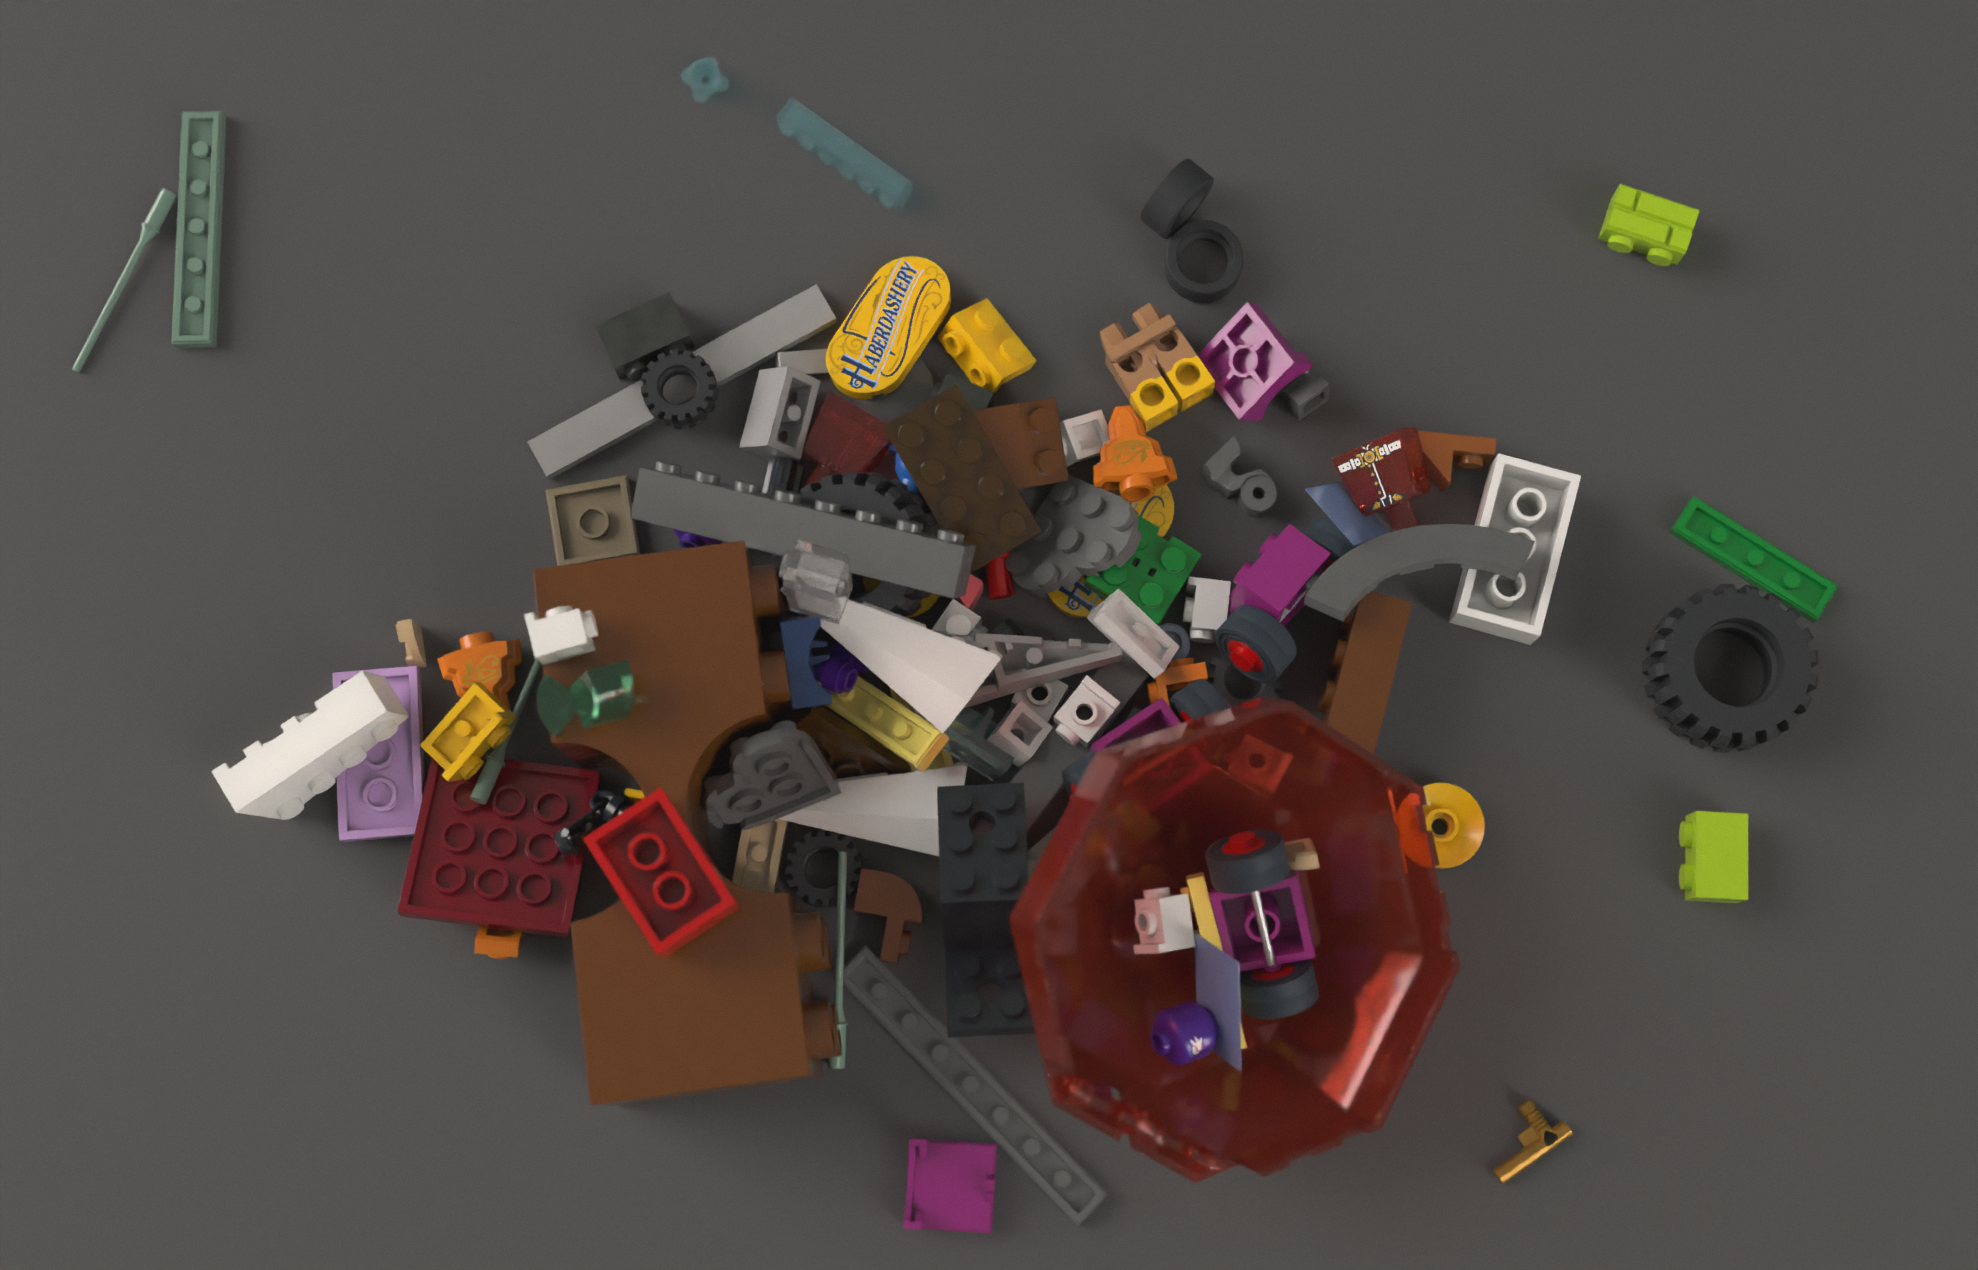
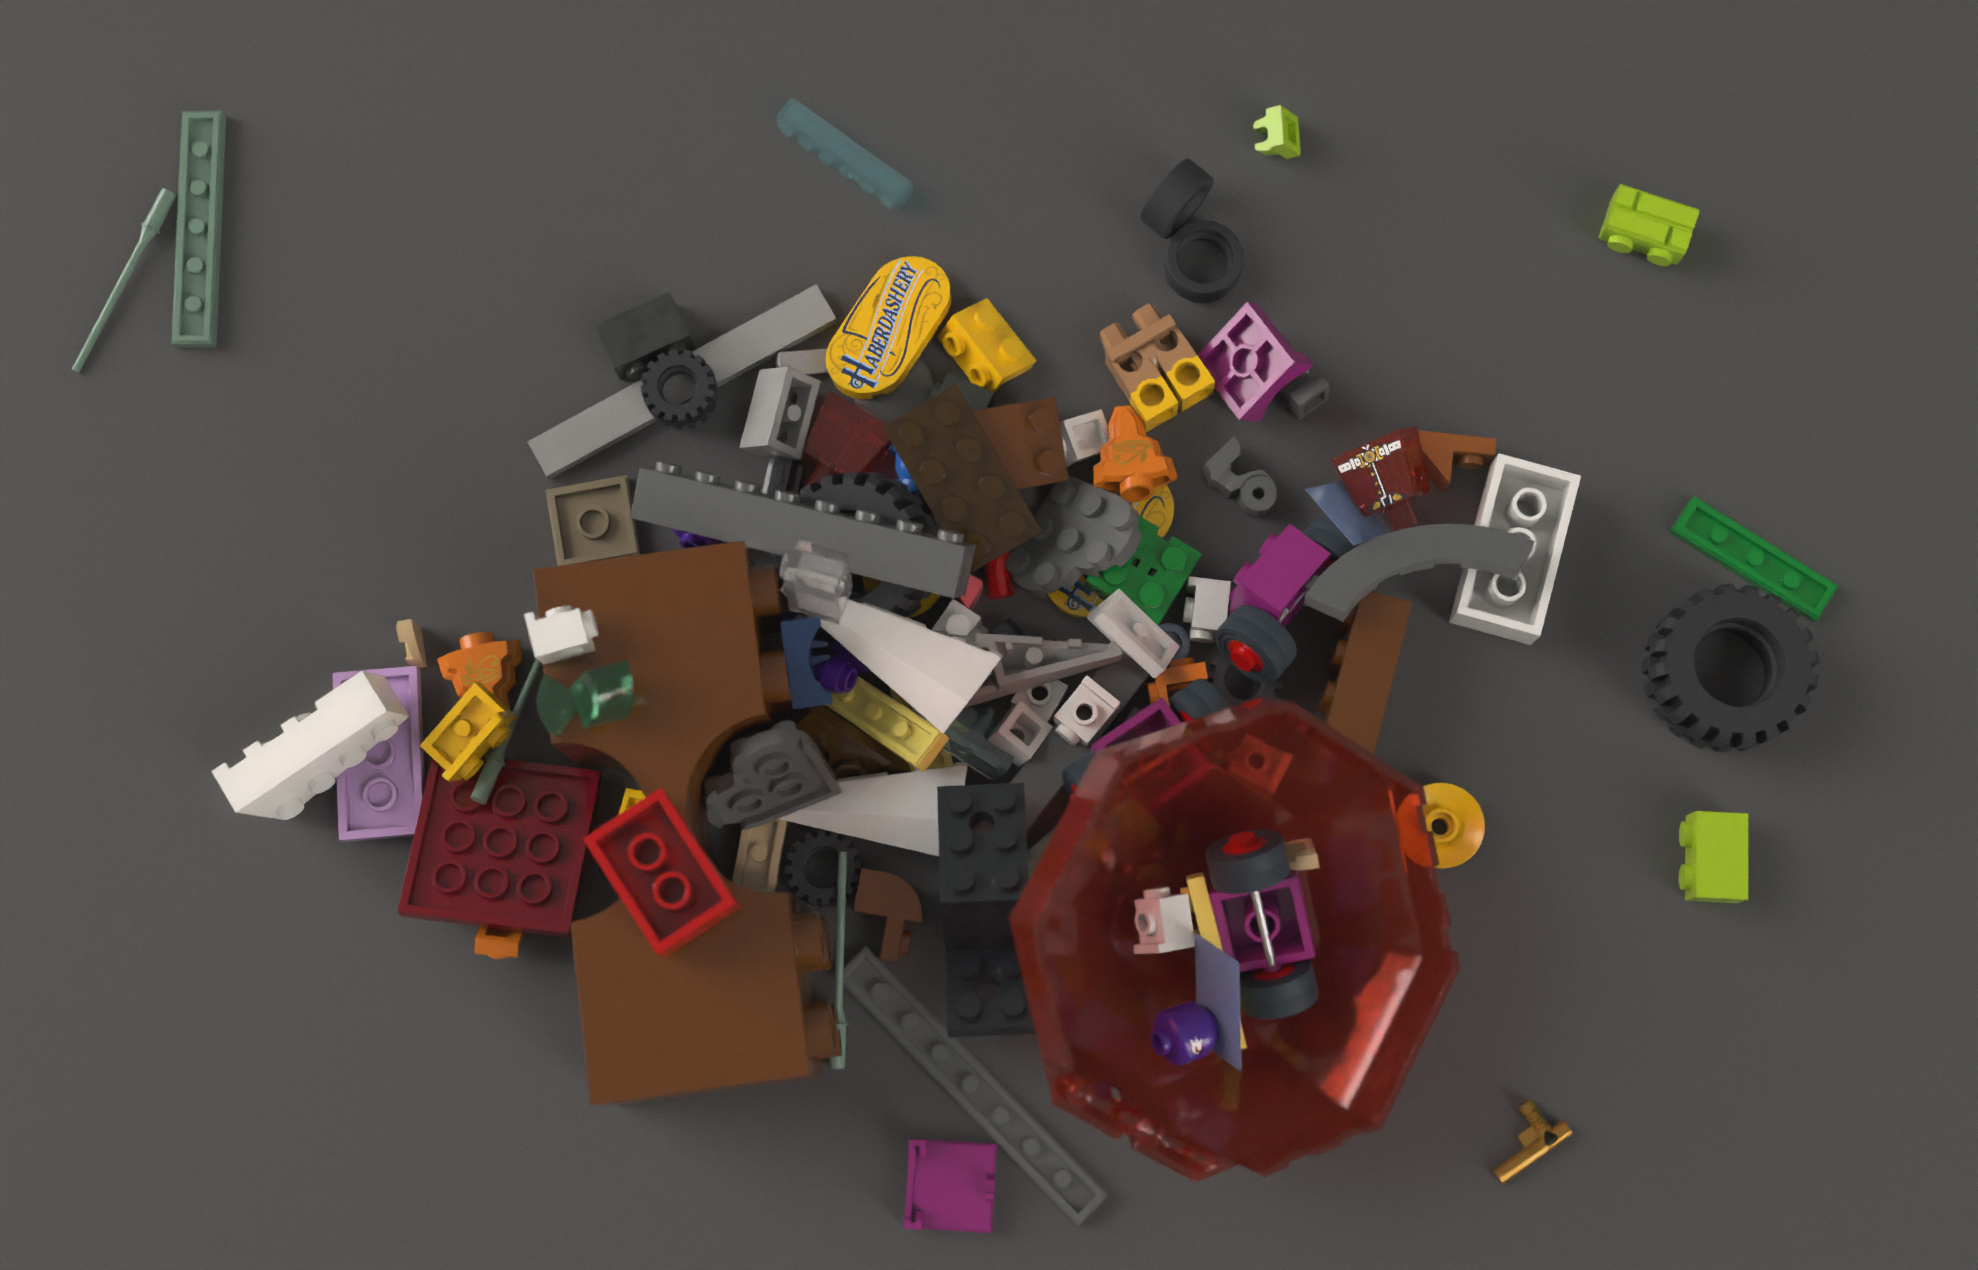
(570, 838): black piece -> none
(704, 68): clear light blue plate -> none
(1282, 133): none -> lime tile

